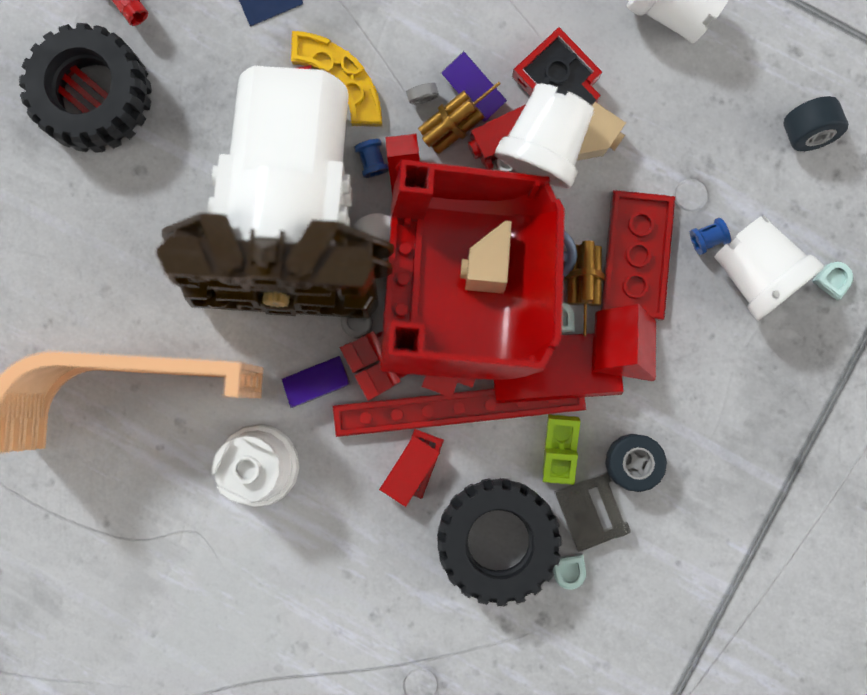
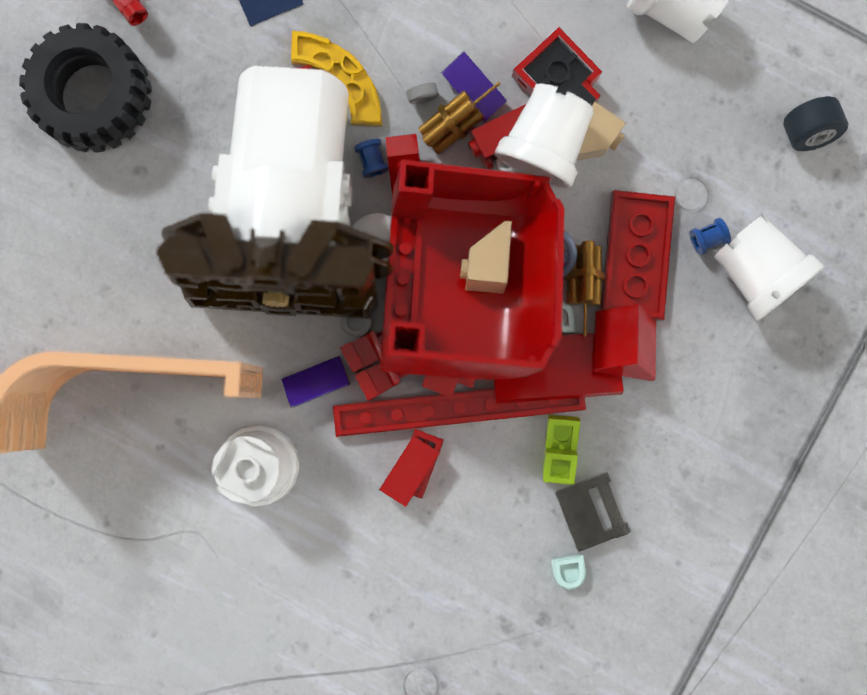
(67, 78): red tile -> none
(506, 584): black tyre -> none
(645, 467): black wheel -> none
(834, 279): light aqua tile -> none

